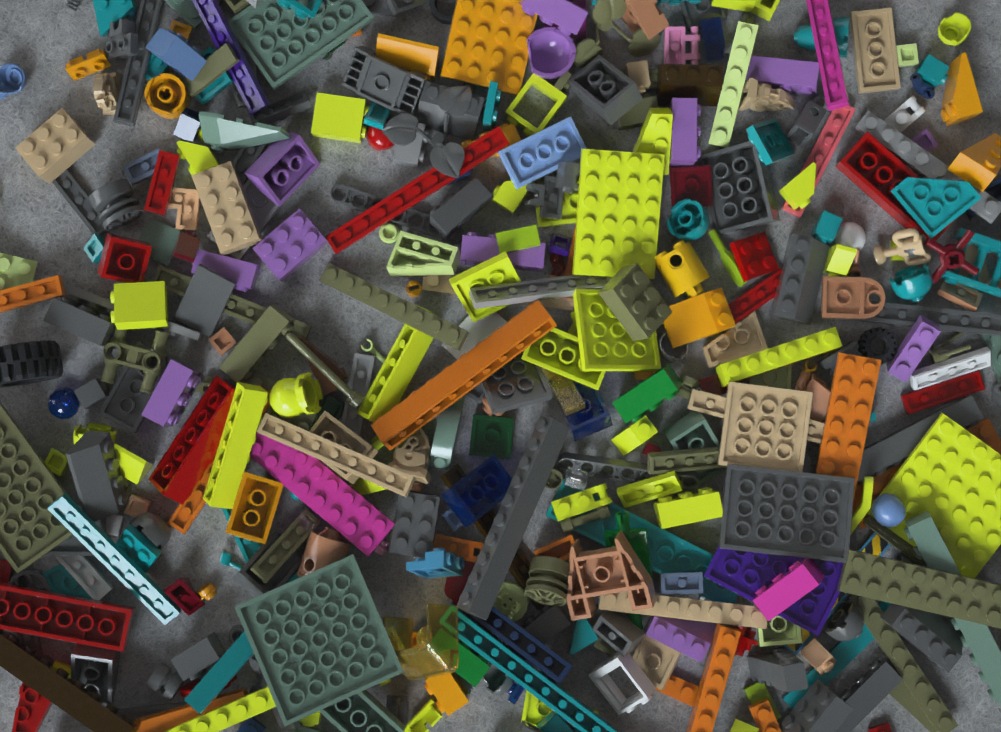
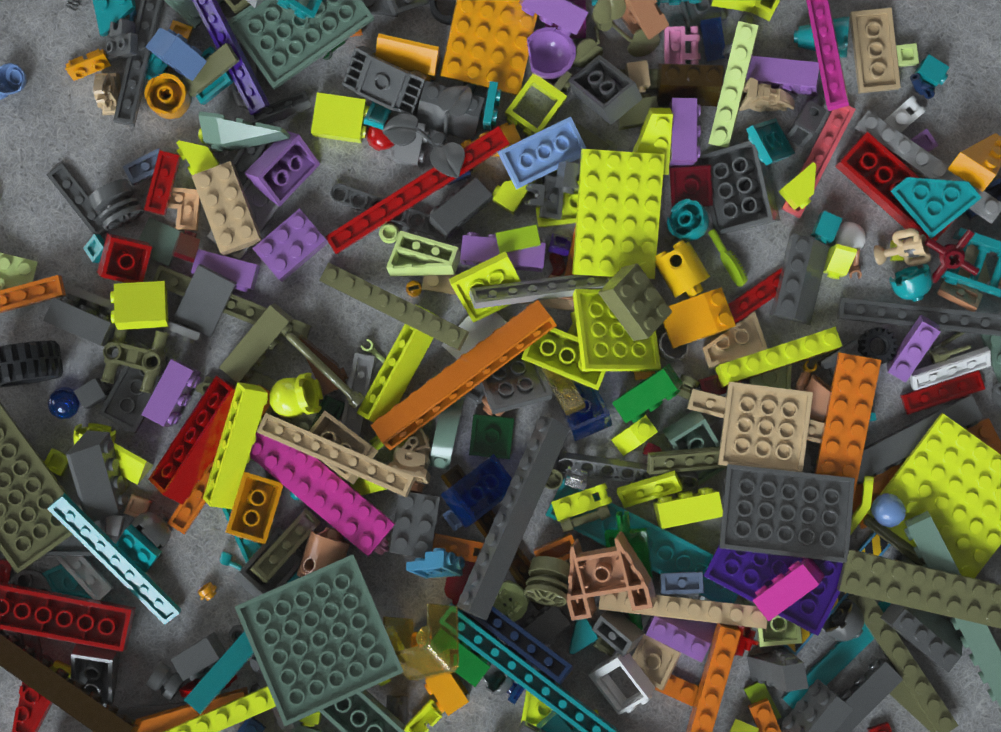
(55, 146): tan brick -> none
(184, 595): dark red slope -> none
(188, 125): brick -> none
(223, 341): nougat plate -> none
(754, 256): red plate -> none
(818, 657): light nougat brick -> none
(850, 297): nougat plate -> none
(954, 29): neon yellow hair -> none
(960, 93): light orange slope -> none

